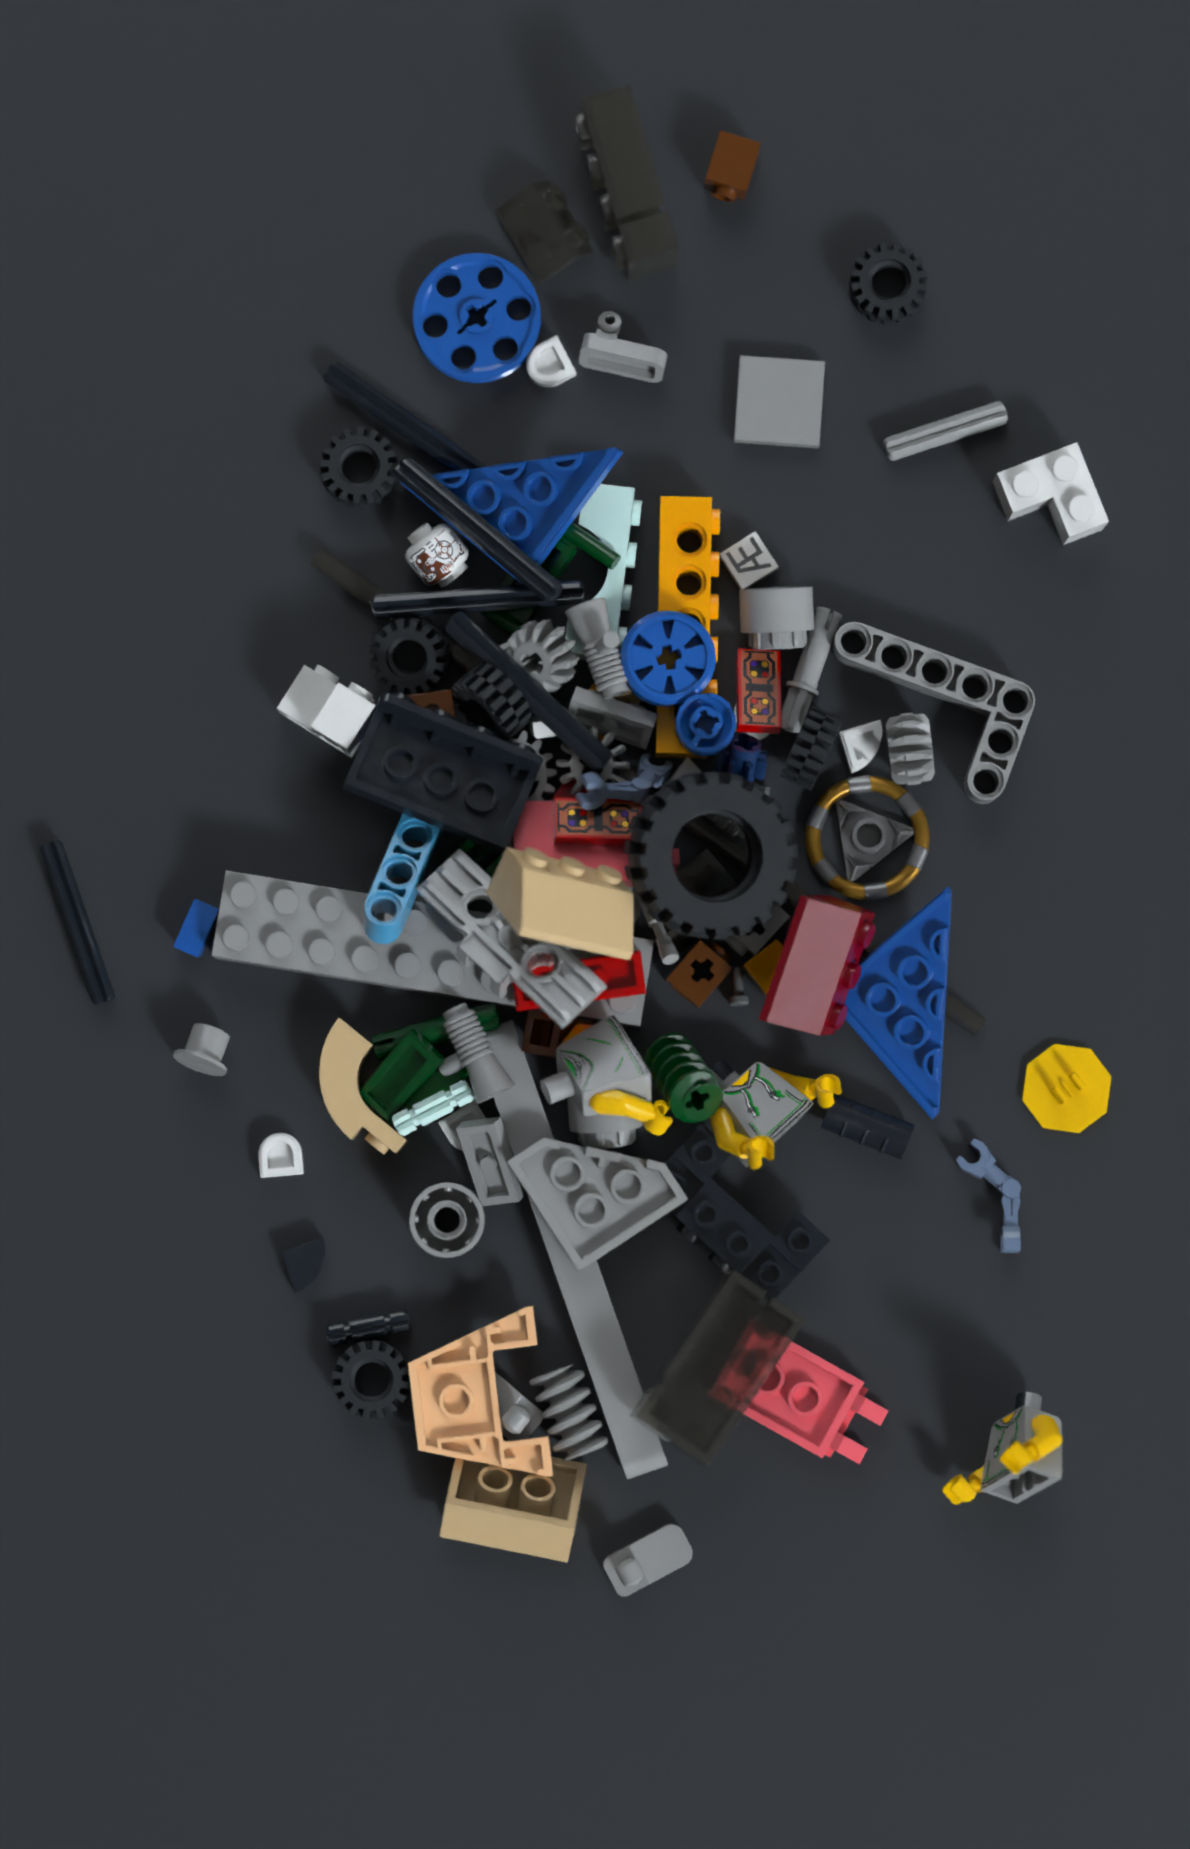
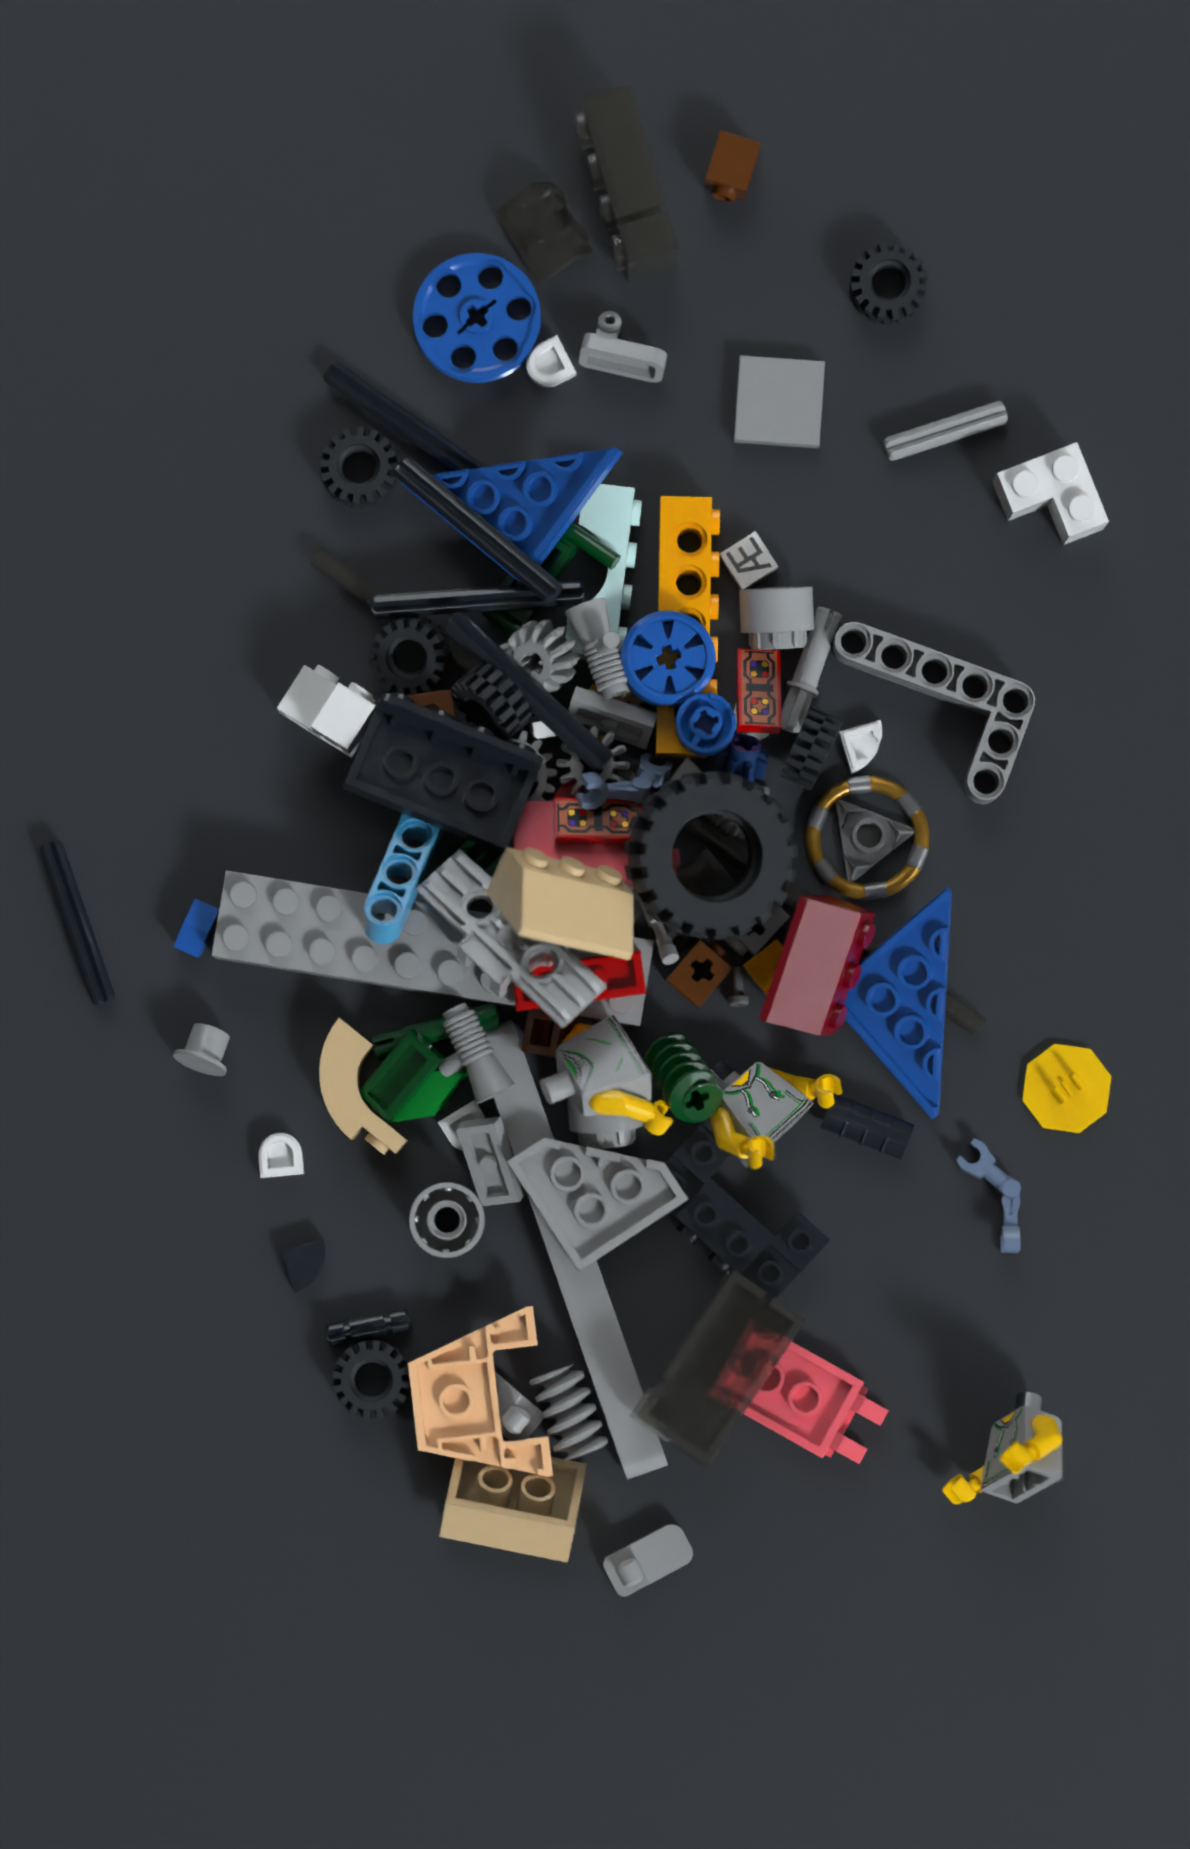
(433, 1107): light aqua axle -> none
(436, 554): white head -> none
(910, 748): light grey gear -> none

